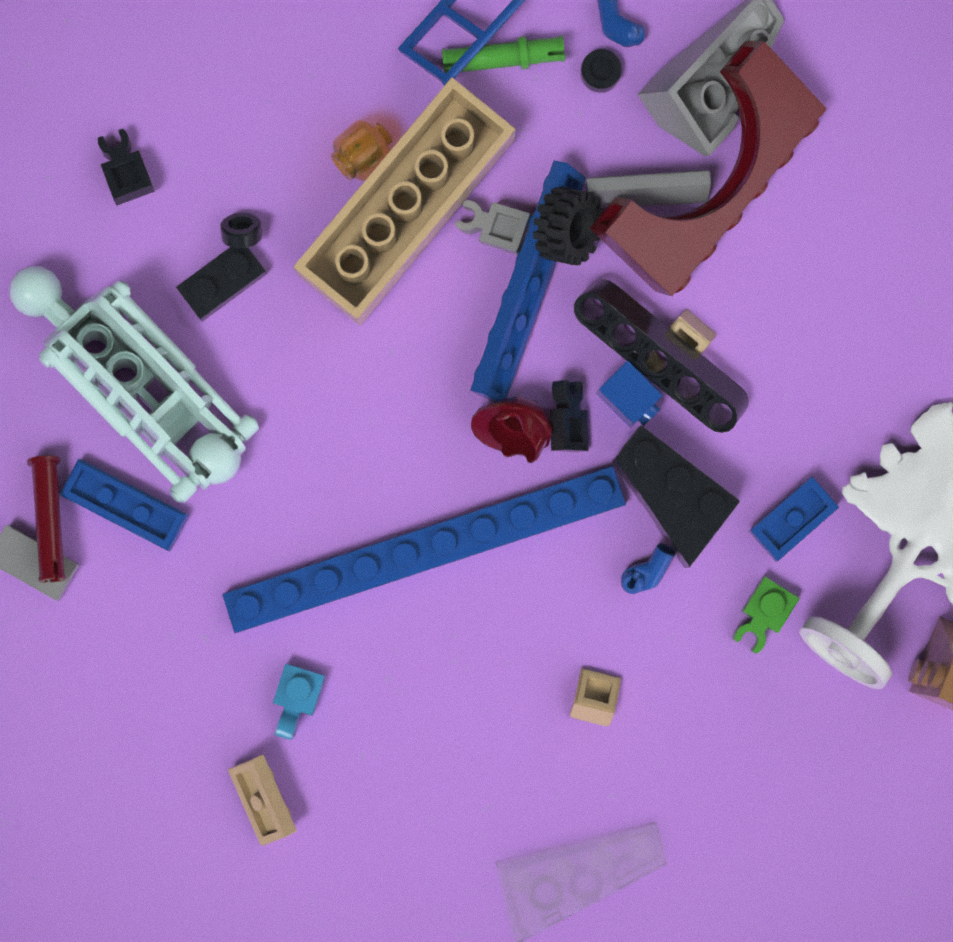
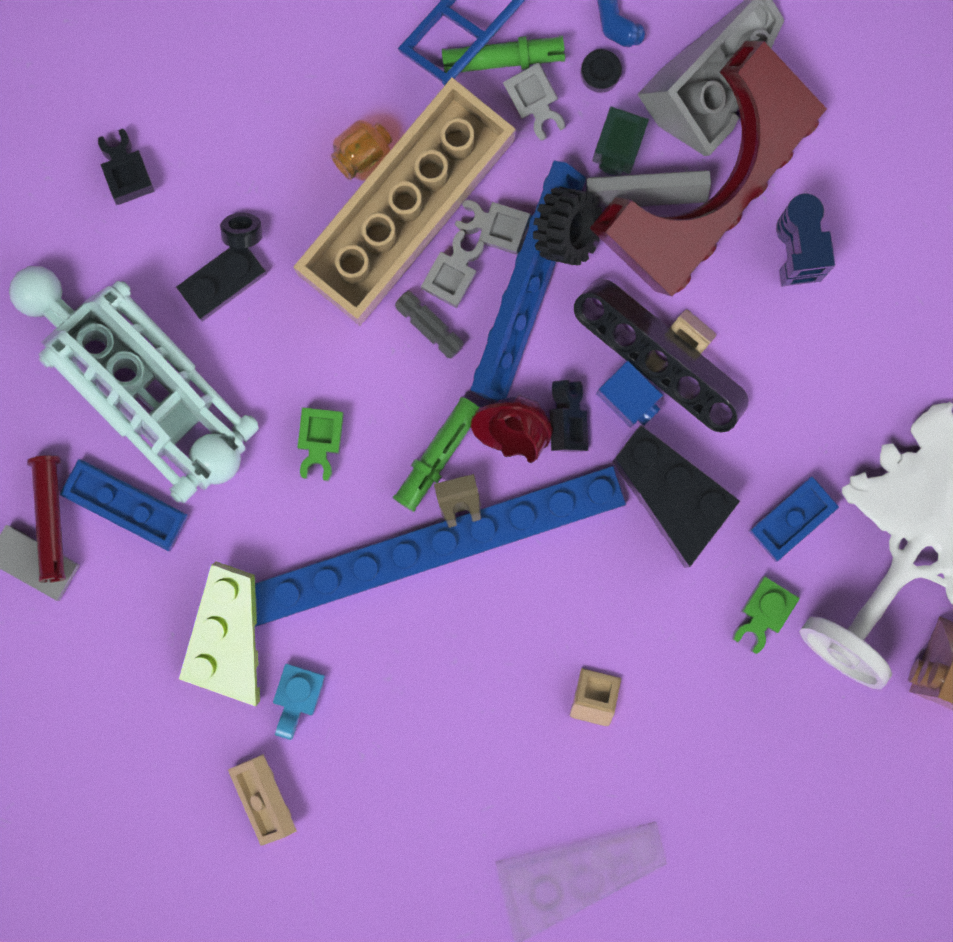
(223, 638): none -> wing
(319, 434): none -> bright green plate
(429, 324): none -> dark grey axle
(435, 457): none -> bright green pin
(450, 275): none -> light grey plate
(458, 496): none -> dark tan tile
(532, 95): none -> light grey plate
(619, 141): none -> clear green brick
(649, 573): blue arm -> none
(807, 247): none -> dark blue legs

